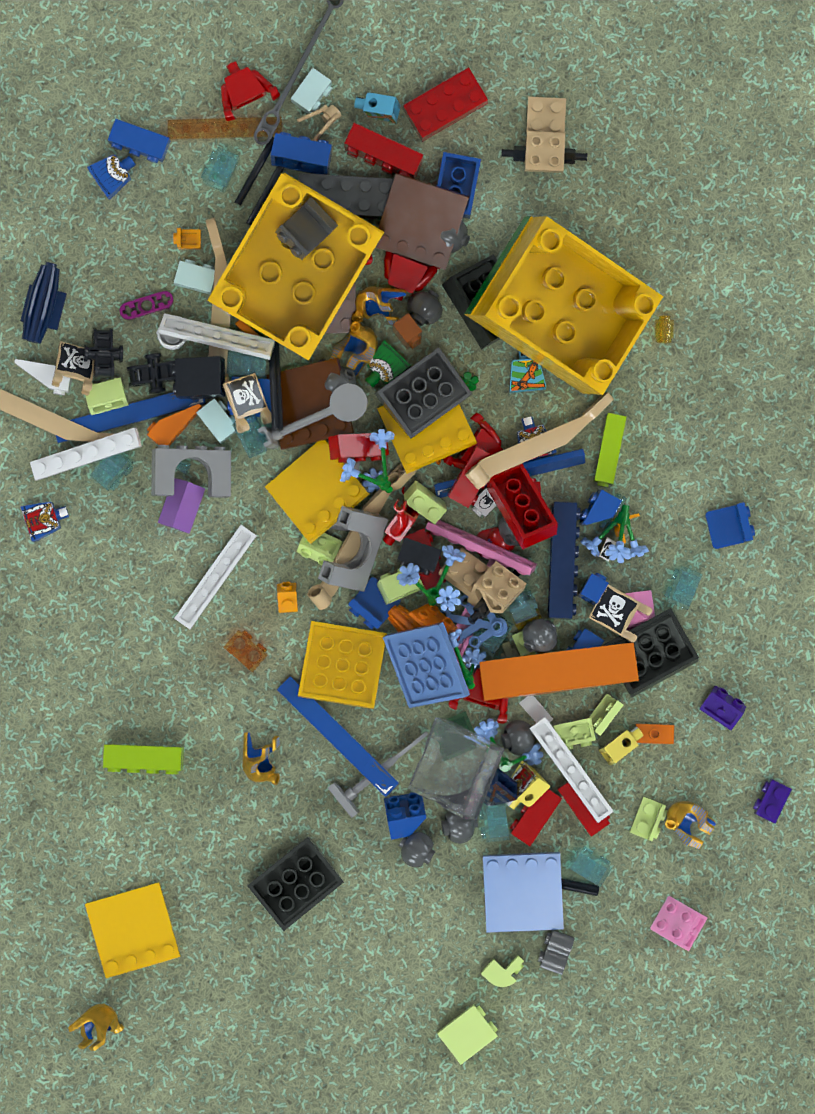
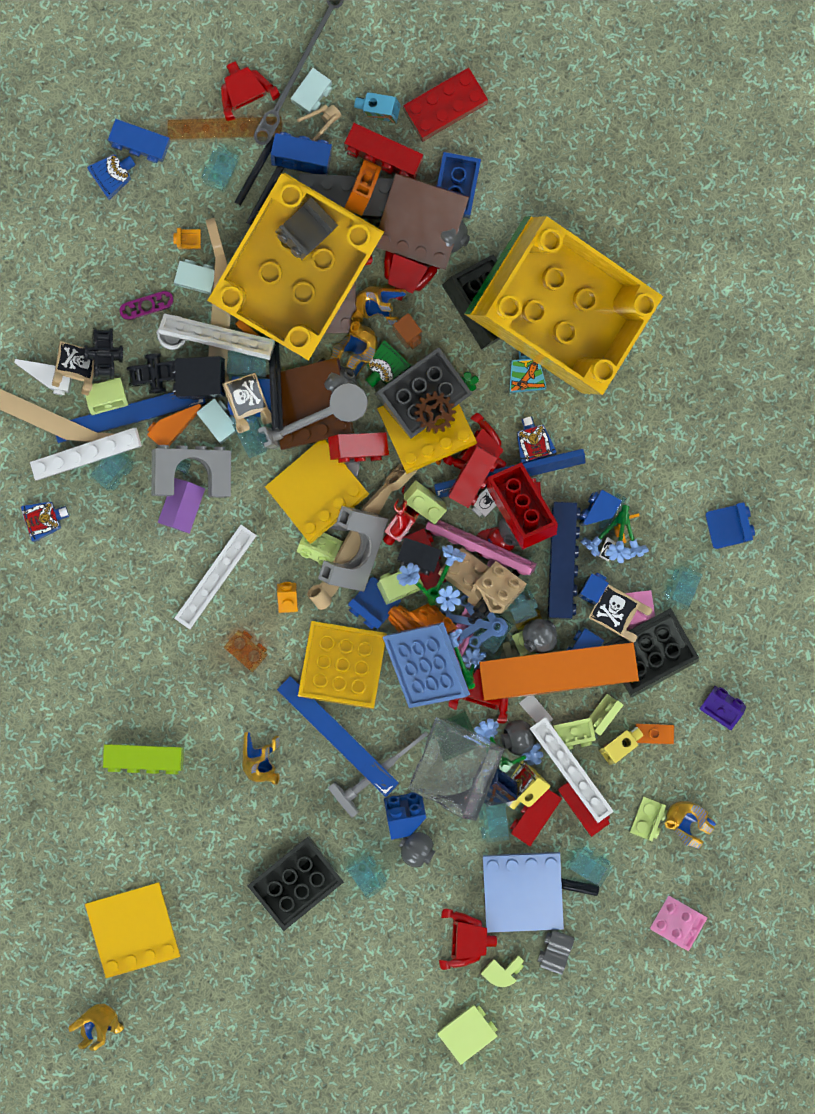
(43, 304): dark blue plate -> none
(363, 188): none -> orange slope
(366, 876): none -> clear light blue brick
(374, 480): light blue plant -> none
(425, 307): dark grey plant -> none
(446, 416): none -> reddish brown gear
(457, 828): dark grey plant -> none
(468, 940): none -> red torso
(536, 446): tan piece -> none
(545, 138): tan piece -> none
(609, 450): lime brick -> none
(664, 330): clear yellow brick -> none
(772, 801): dark purple bracket -> none

